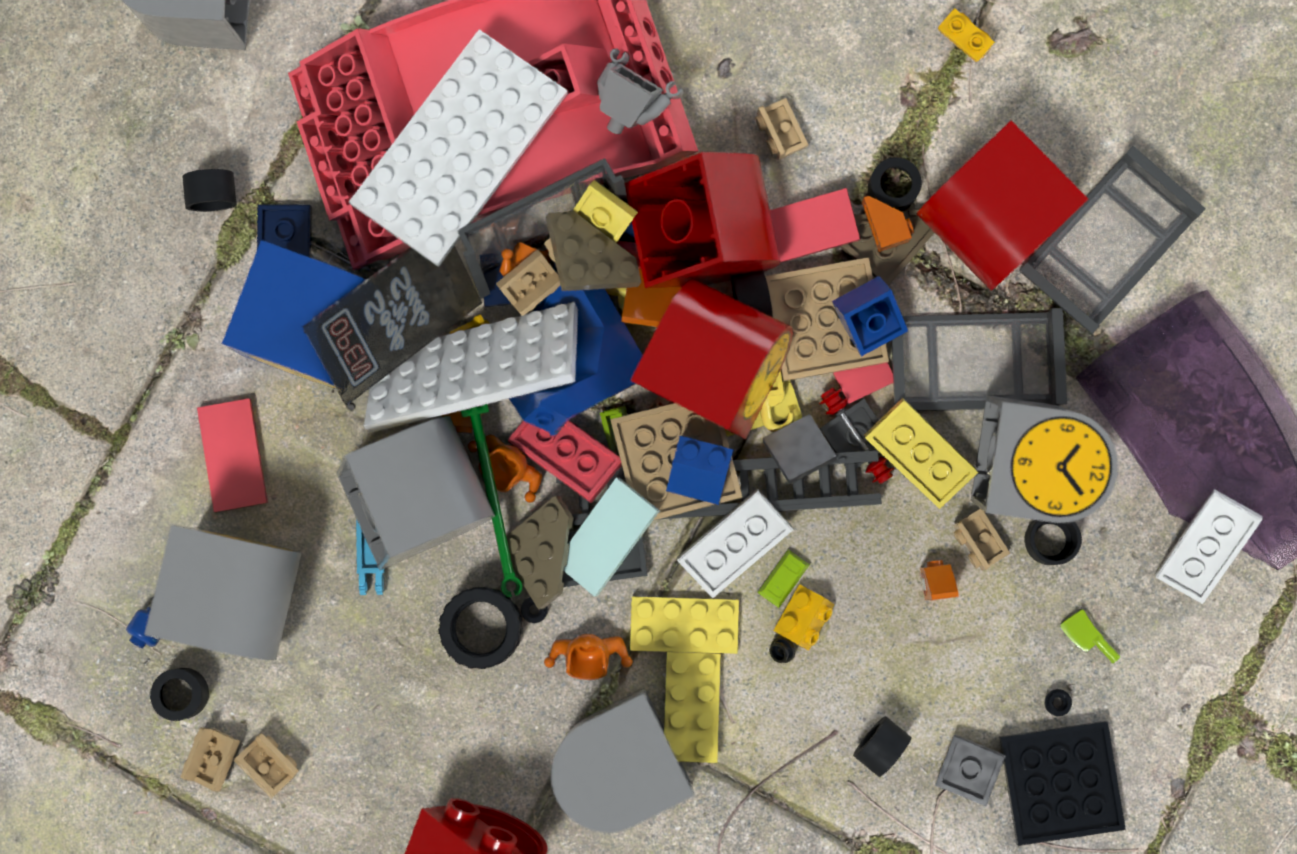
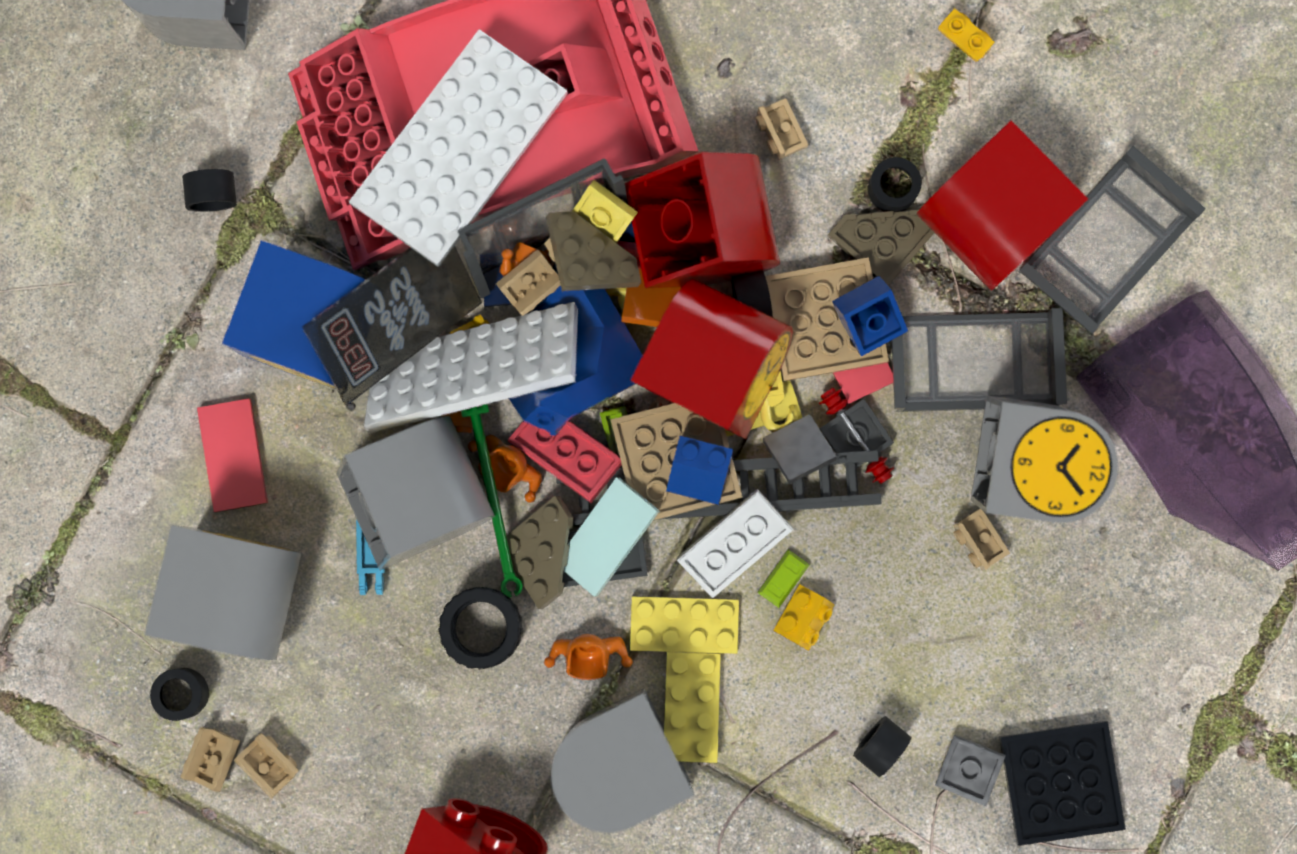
(137, 627): blue head -> none
(286, 227): dark blue tile -> none
(525, 611): black plate -> none
(630, 97): light grey torso -> none
(782, 650): black plate -> none
(814, 225): coral tile -> none
(886, 224): orange slope -> none
(921, 453): light yellow plate -> none
(938, 581): orange slope -> none
(1065, 706): black plate -> none
(1071, 547): black piece -> none
(1085, 635): lime piece -> none
(1208, 546): white tile -> none

